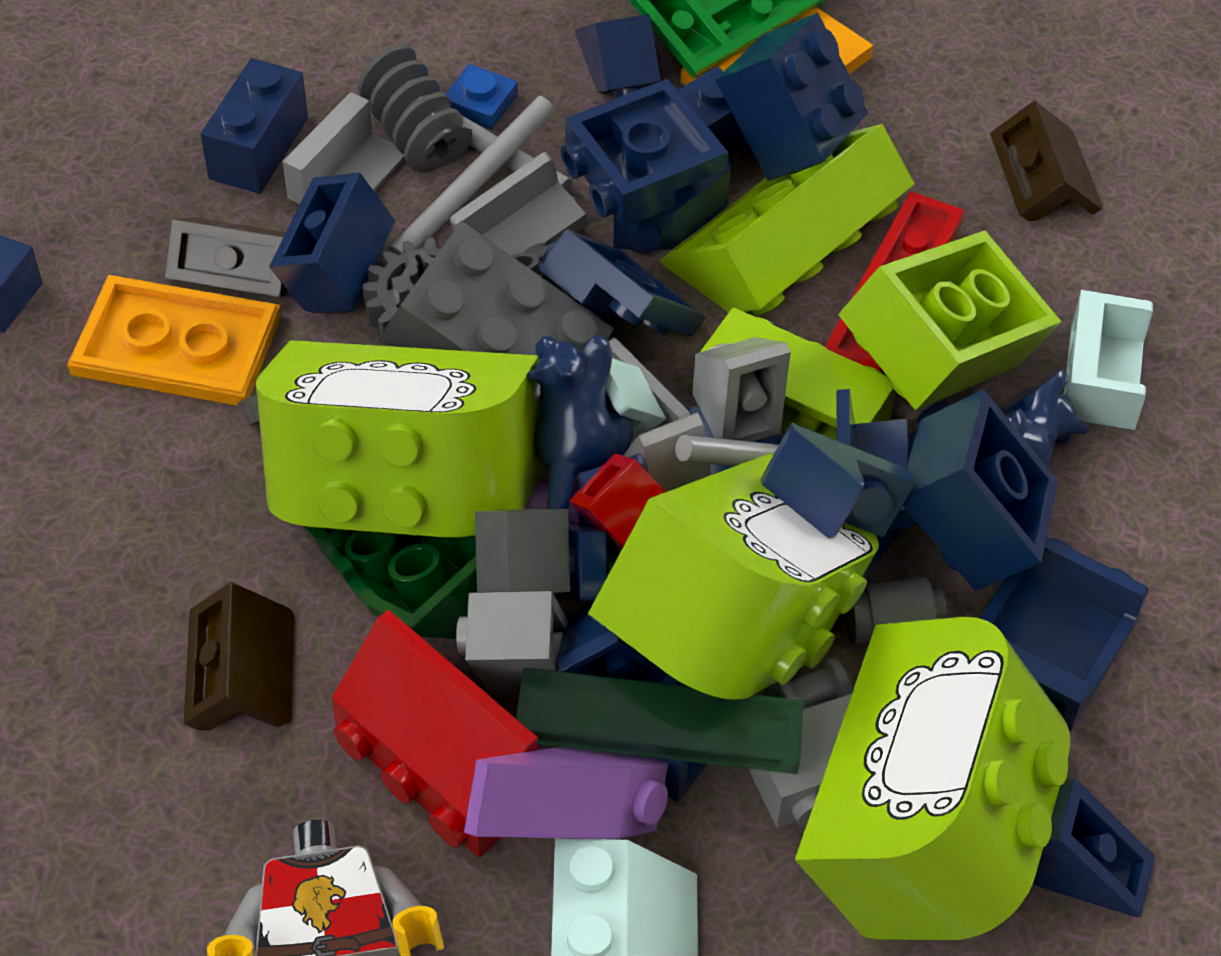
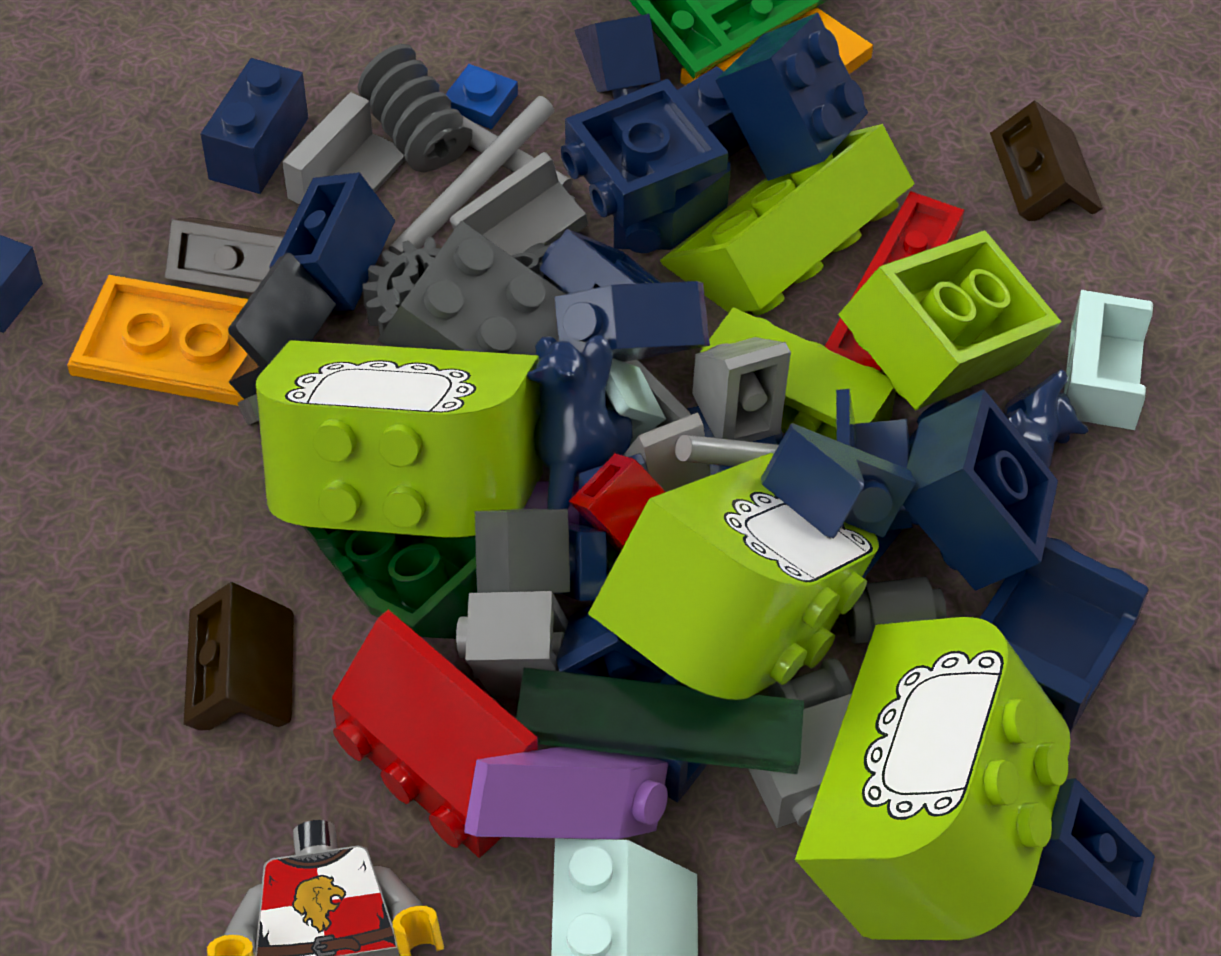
(280, 310): none -> black panel
(636, 318): none -> dark blue slope

